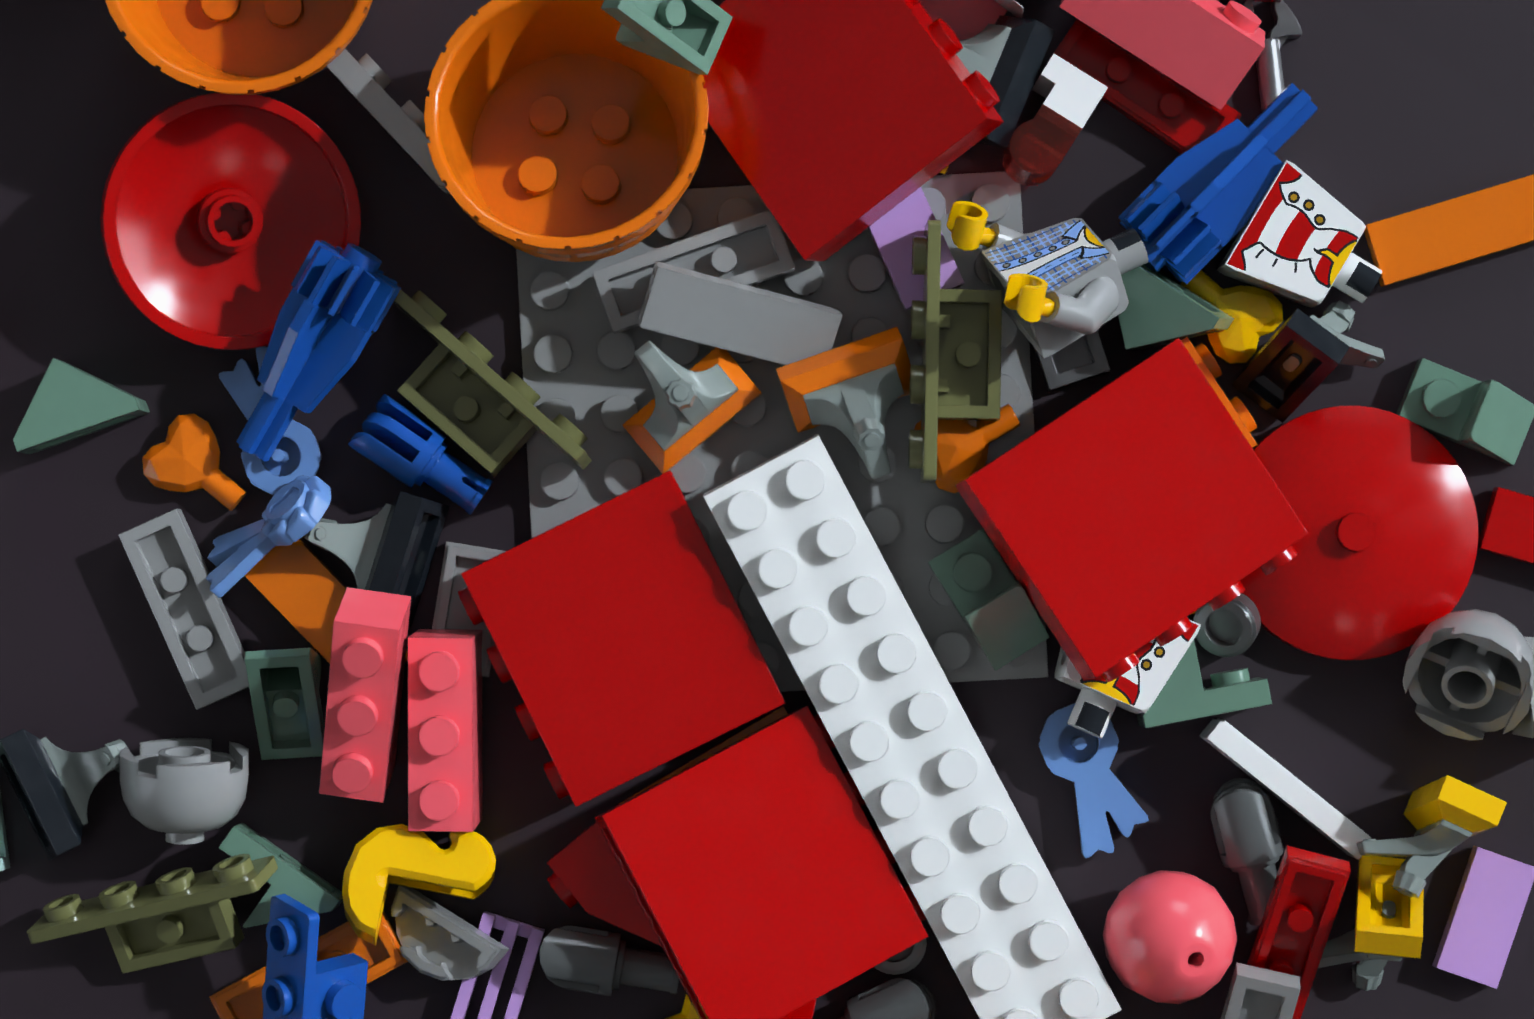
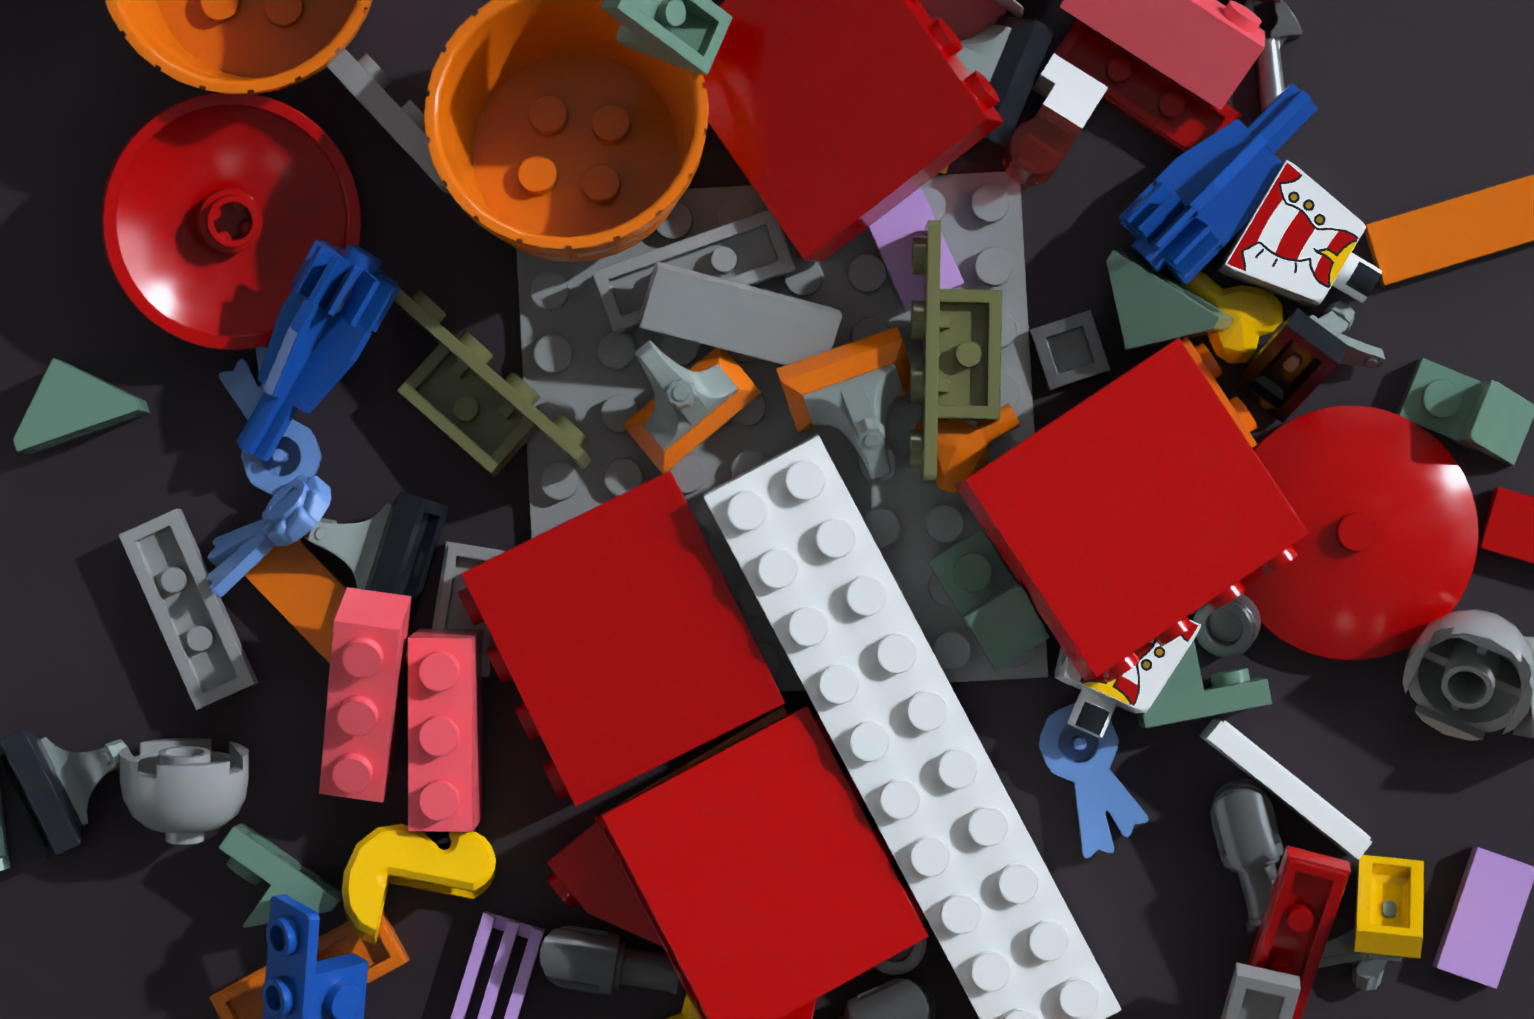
(162, 921): olive bracket -> none
(191, 462): orange rock -> none
(286, 702): sand green slope -> none
(417, 454): blue arm -> none
(440, 941): light grey tile -> none
(1053, 279): torso -> none
(1169, 937): coral piece -> none
(1444, 817): piece -> none

